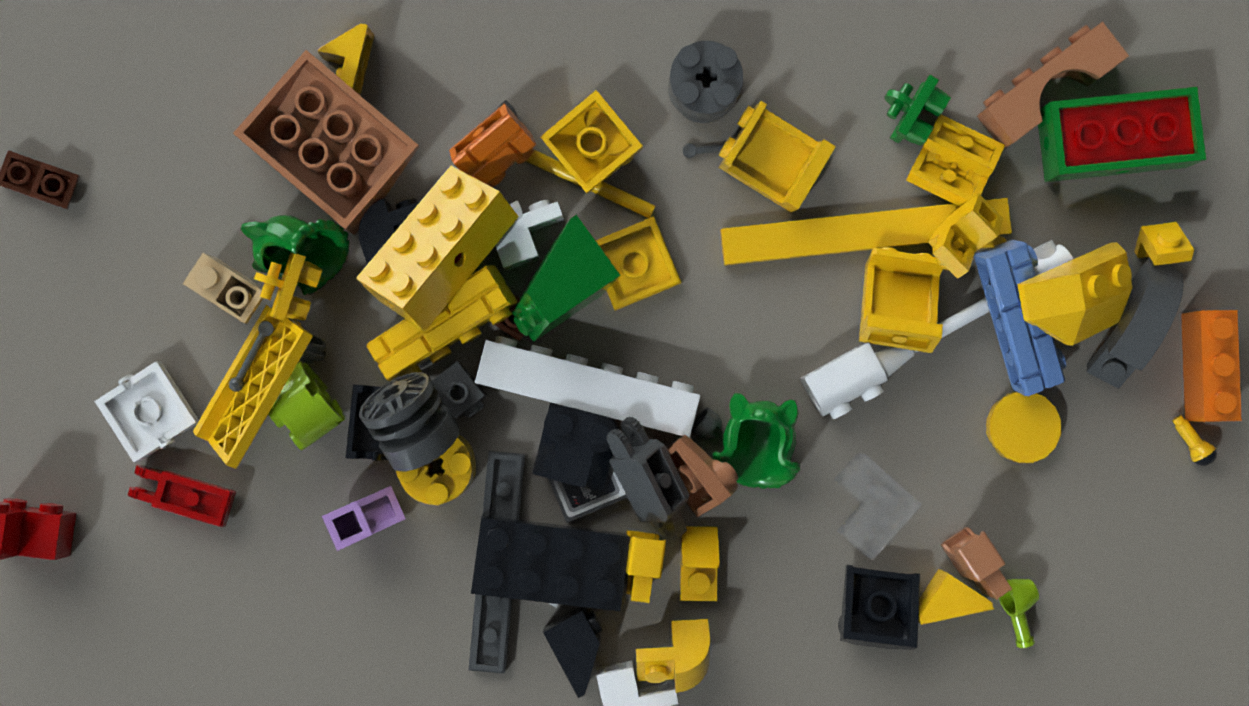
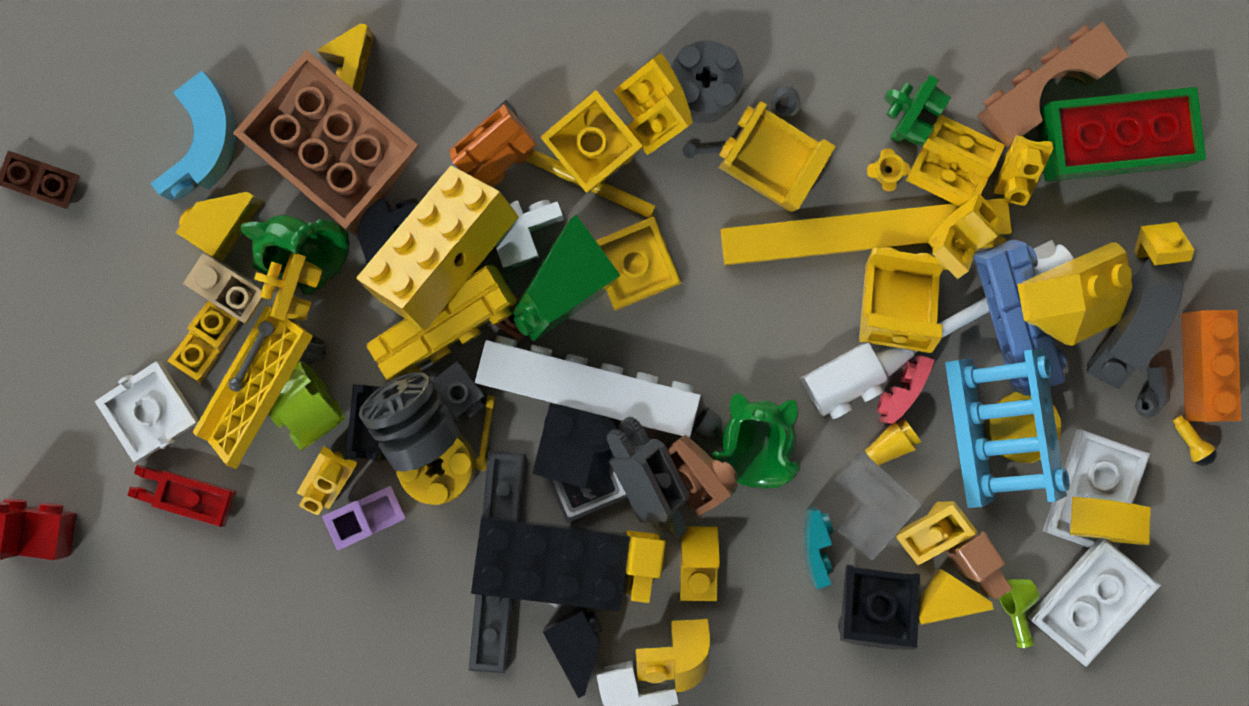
(205, 342): none -> yellow slope
(212, 139): none -> medium azure arch
(217, 222): none -> yellow slope
(324, 480): none -> yellow hips
(481, 461): none -> yellow hinge
(655, 103): none -> yellow slope
(793, 102): none -> dark grey hinge
(816, 536): none -> teal slope
(893, 443): none -> yellow cone
(898, 169): none -> yellow plate
(898, 400): none -> coral slope
(936, 532): none -> yellow slope
(976, 450): none -> medium azure fence
(1022, 169): none -> yellow hips
(1094, 601): none -> white tile
(1098, 471): none -> white tile
(1110, 520): none -> yellow slope
(1156, 395): none -> dark grey arm

